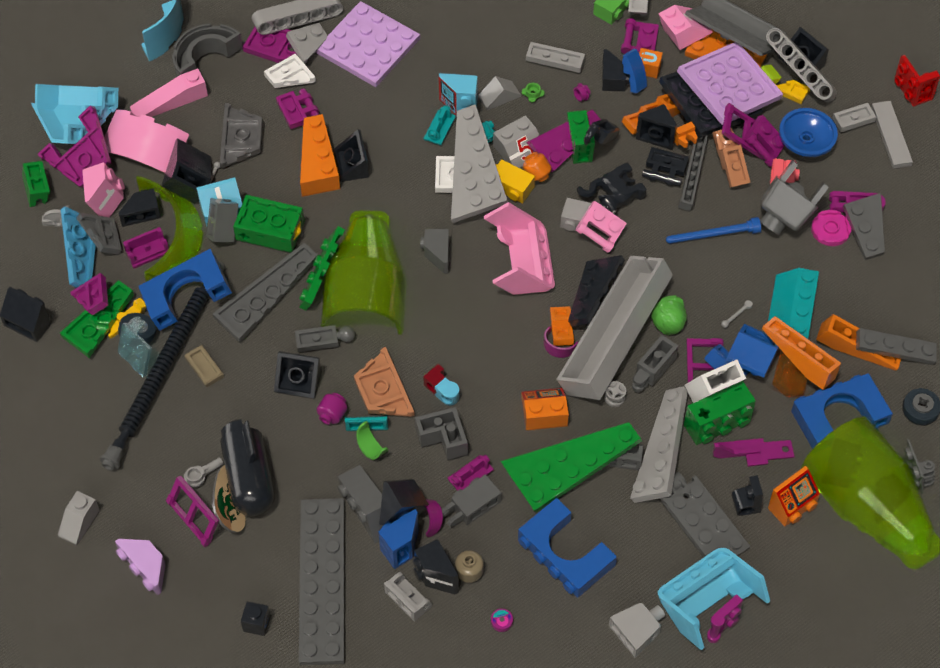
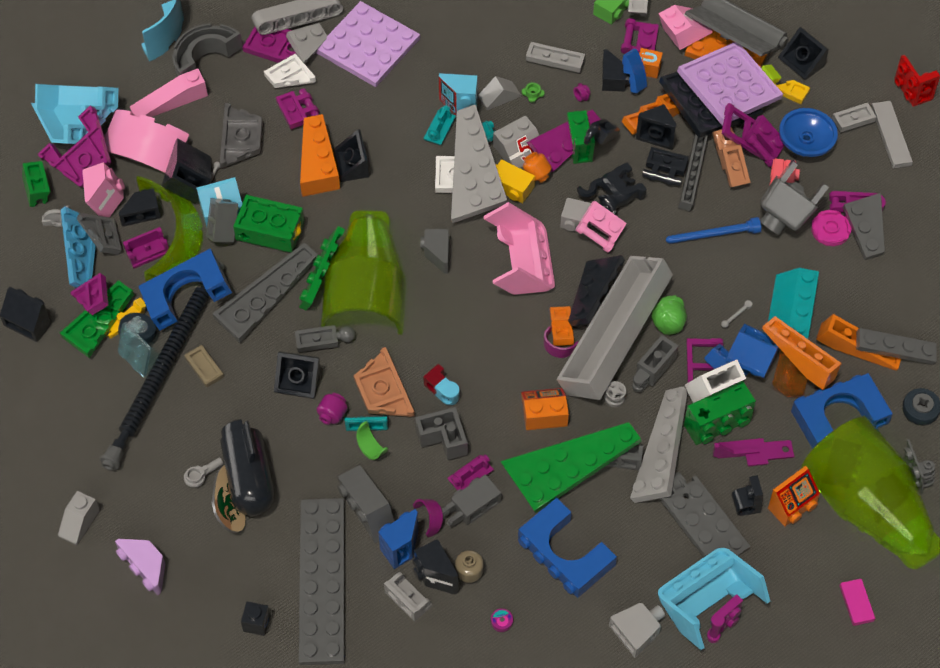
(205, 538): magenta window -> none
(399, 499): black slope -> none
(684, 134): orange tile -> none
(793, 60): light grey beam -> none
(857, 602): none -> dark pink tile

